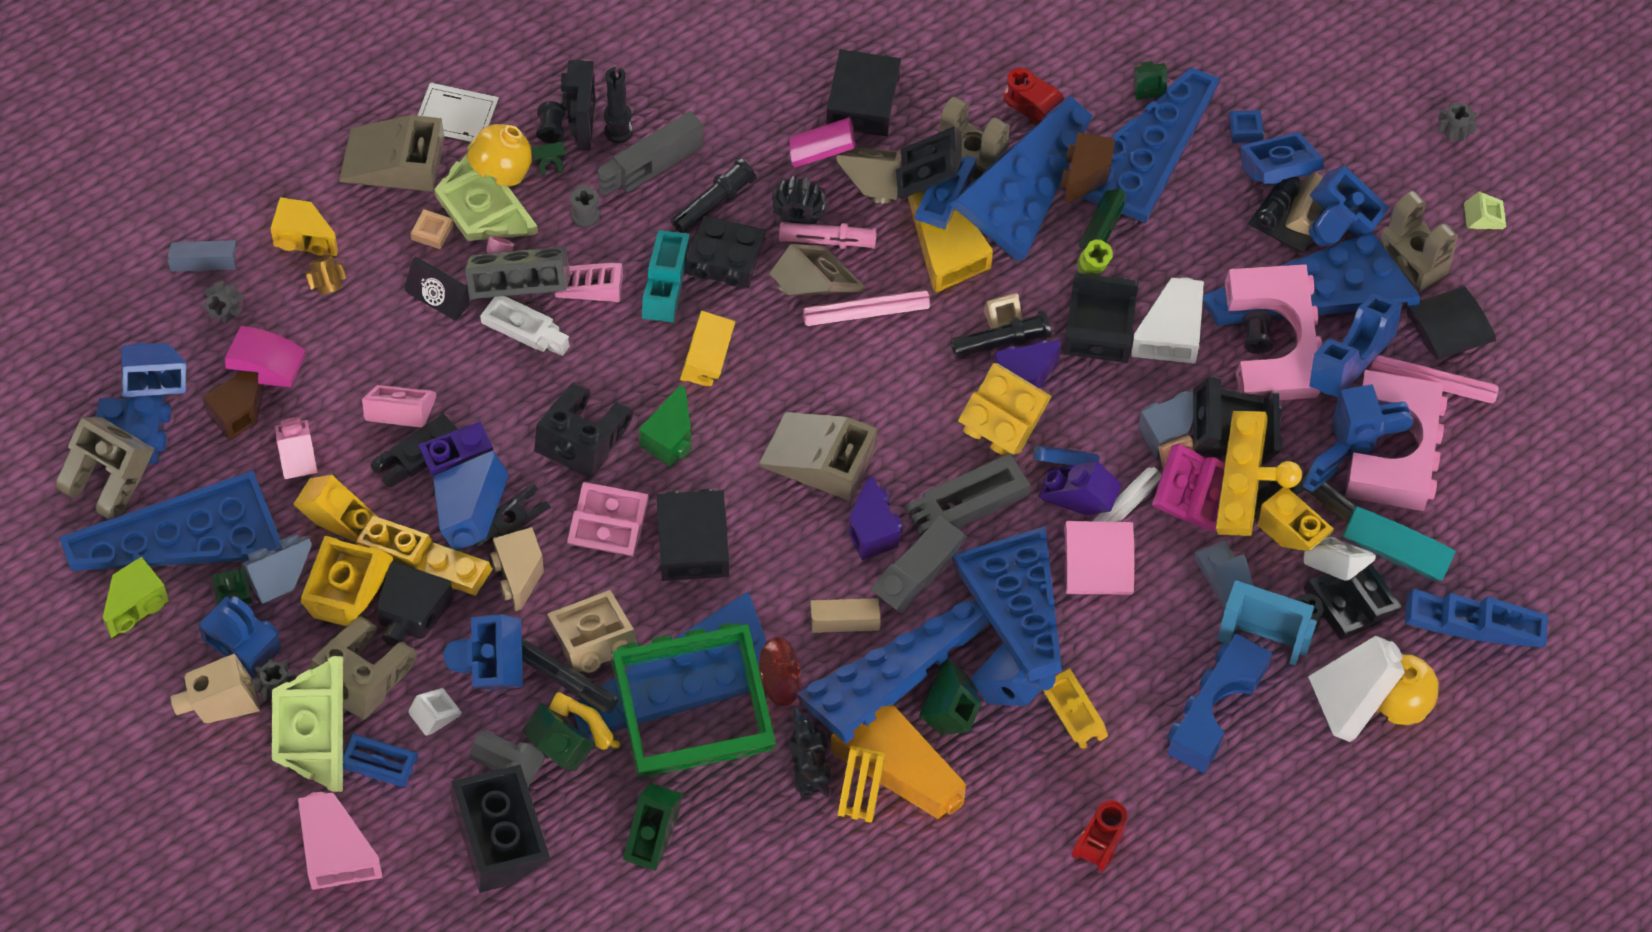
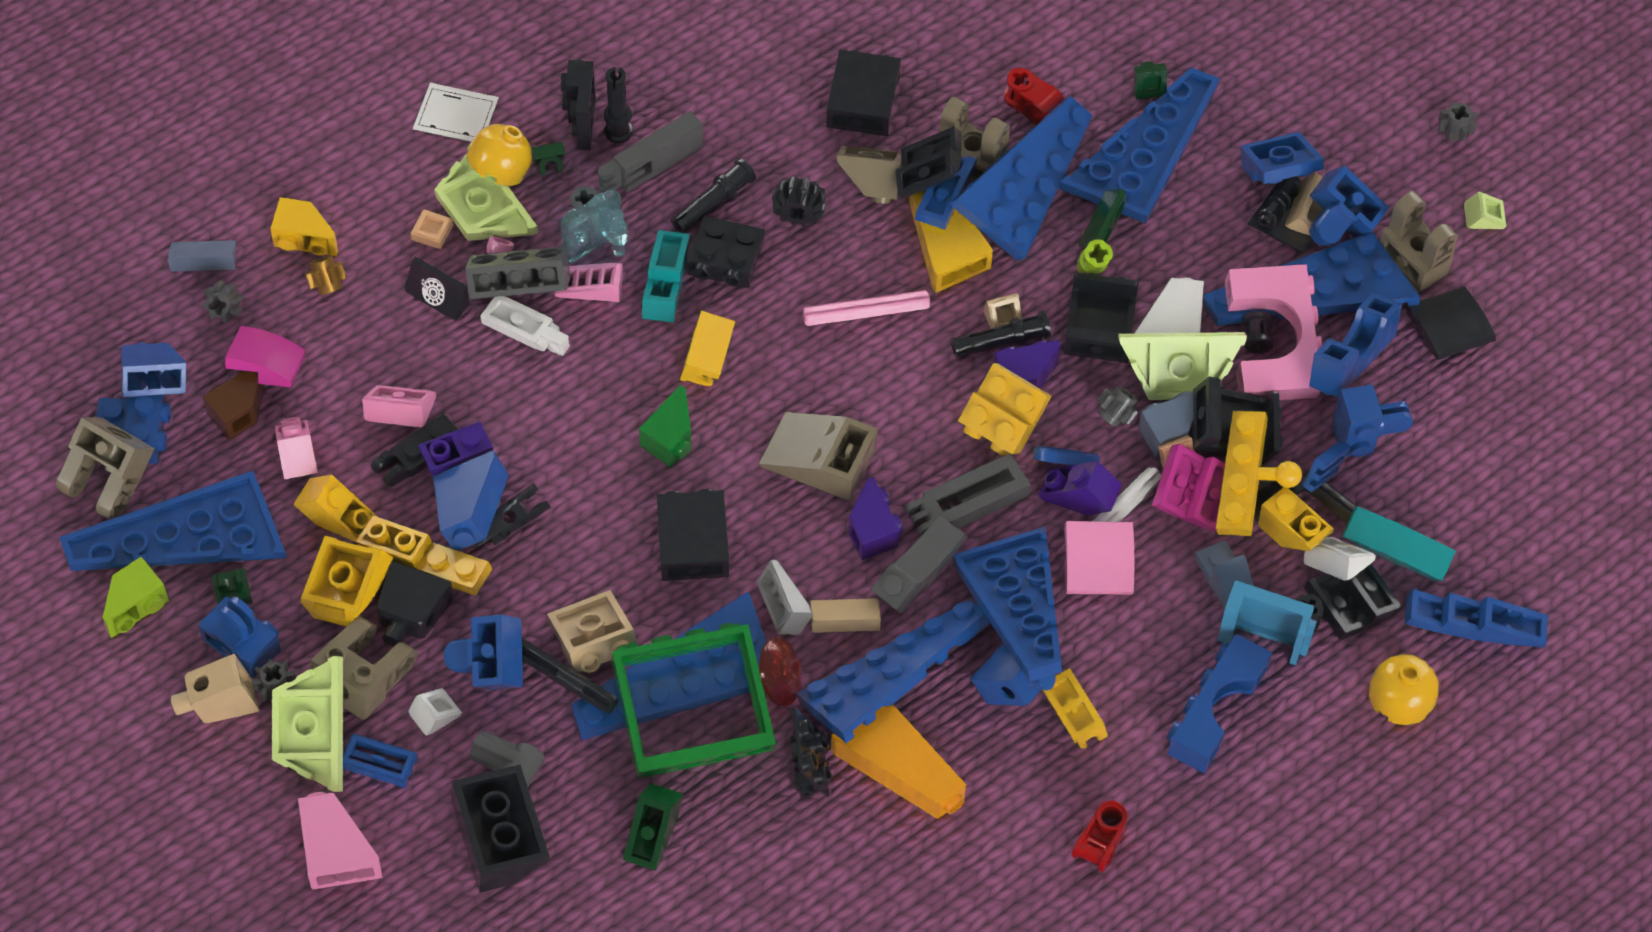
(277, 570): sand blue slope -> none
(395, 153): dark tan slope -> none
(520, 563): tan slope -> none
(551, 118): black bush -> none
(558, 738): dark green slope -> none
(576, 441): black brick -> none
(595, 225): none -> clear light blue plate
(600, 732): yellow piece -> none
(608, 519): bright pink slope -> none
(783, 600): none -> light grey slope
(813, 272): dark tan slope -> none
(822, 142): dark pink slope -> none
(828, 235): bright pink pin -> none
(856, 811): yellow tile -> none
(951, 701): dark green slope -> none
(1090, 165): reddish brown slope -> none
(1117, 406): none -> dark grey gear
(1179, 361): none -> yellowish green wing
(1246, 126): blue tile -> none
(1357, 685): white slope -> none
(1404, 480): bright pink arch -> none
(1451, 382): bright pink axle -> none

